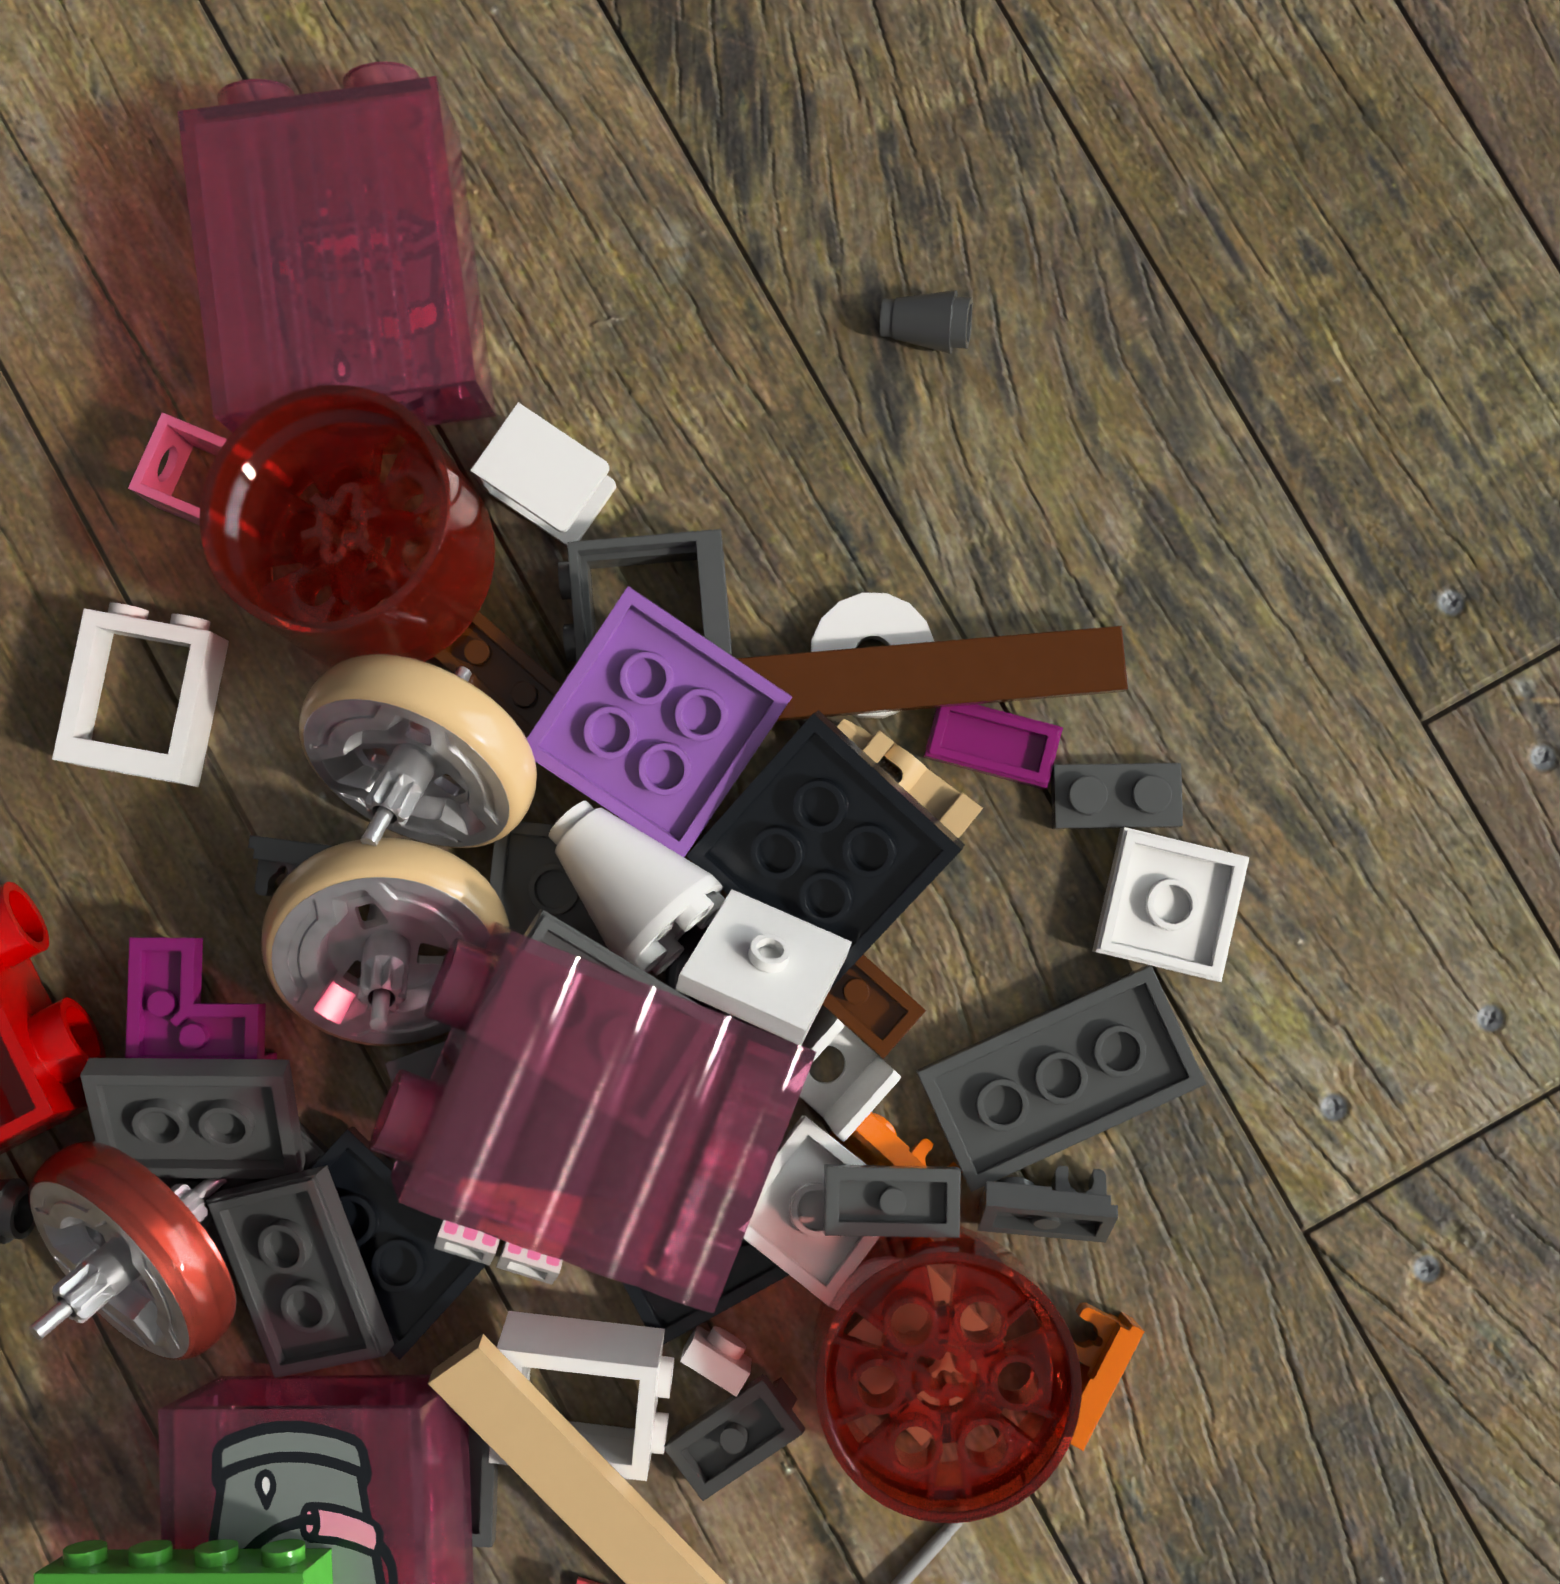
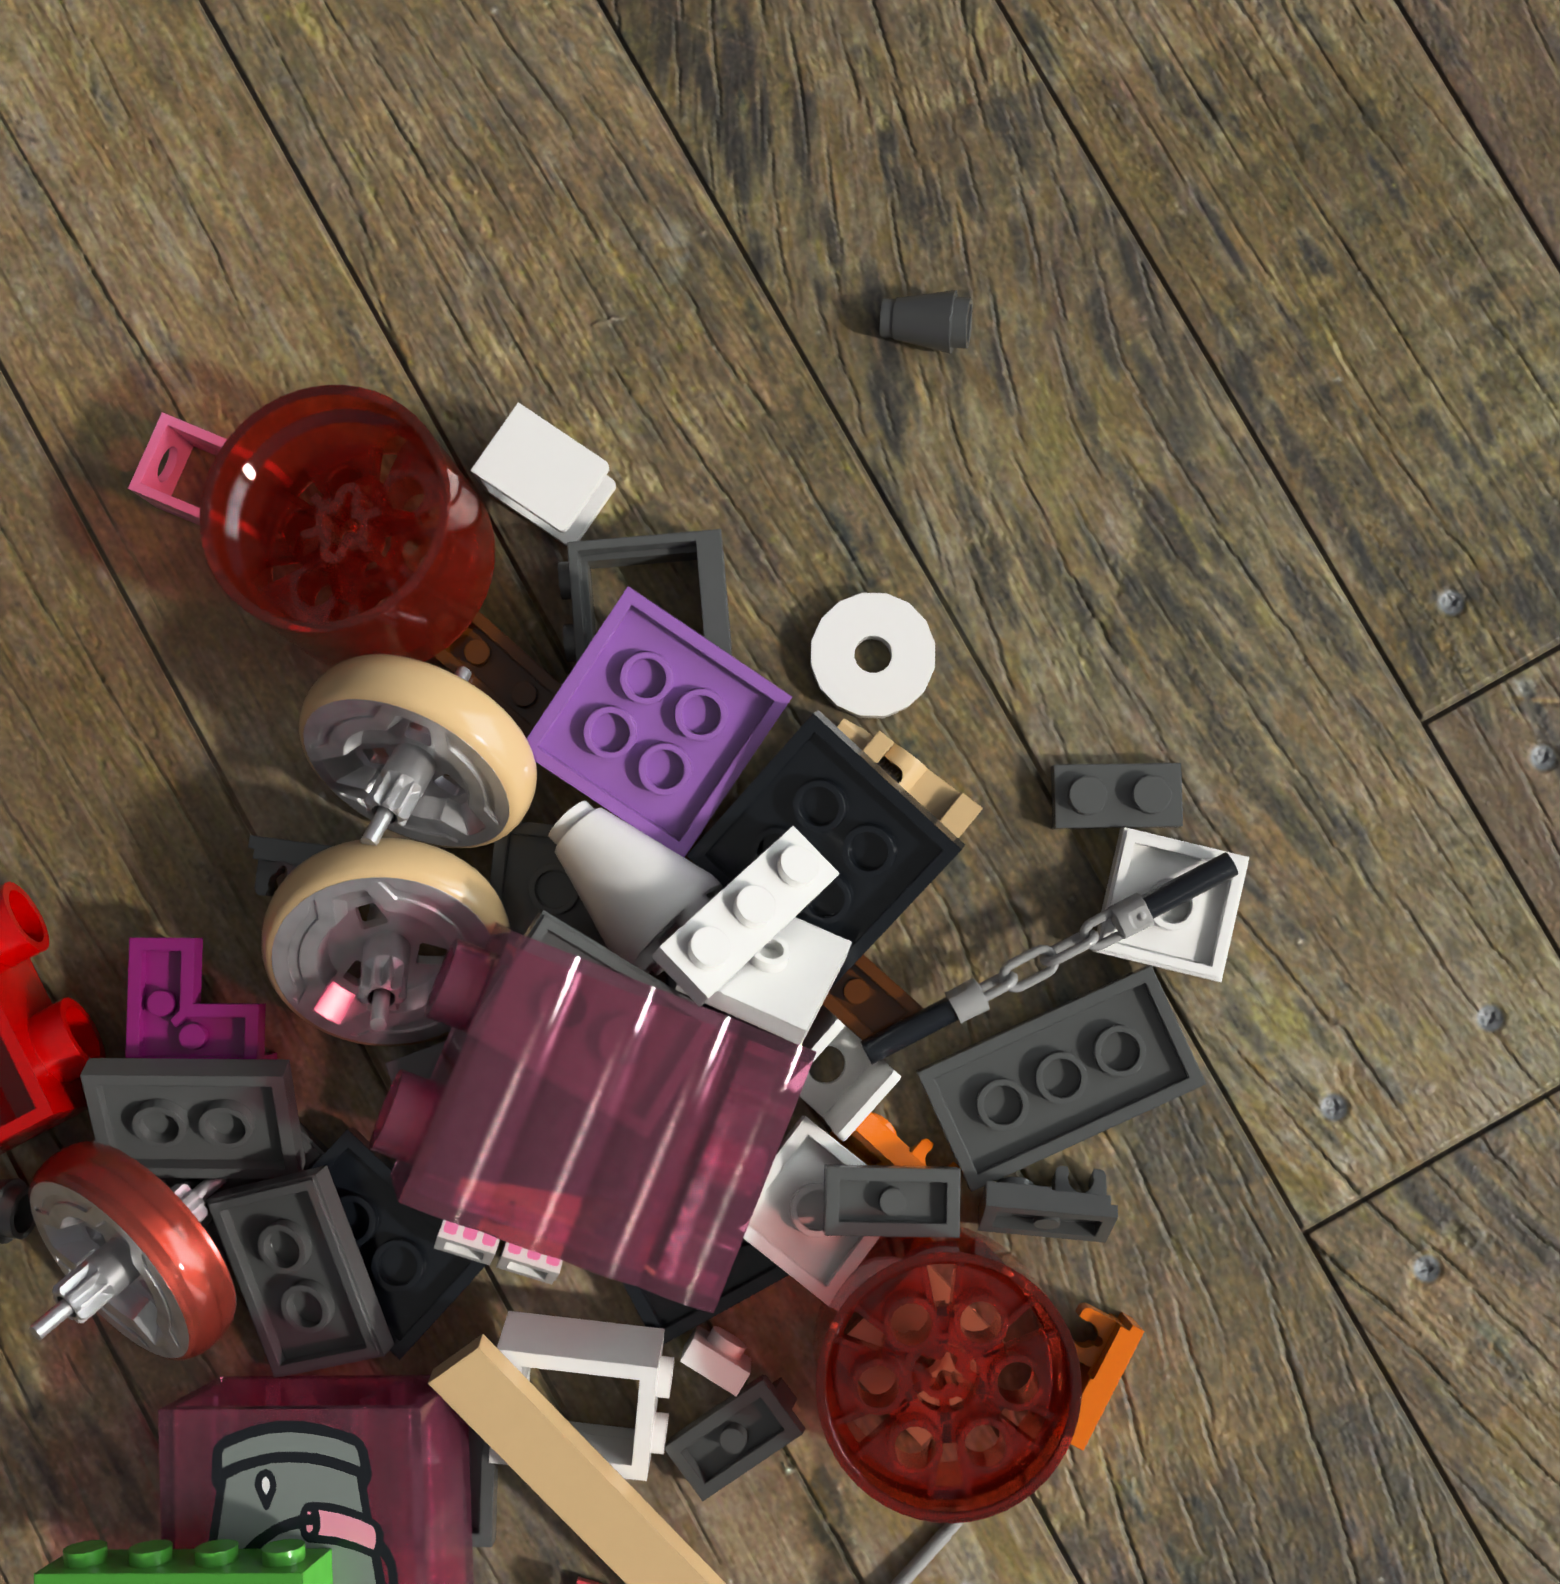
(195, 705): white window -> none
(336, 245): clear pink brick -> none
(745, 916): none -> white plate
(948, 672): reddish brown tile -> none
(972, 998): none -> piece
(994, 743): magenta tile -> none

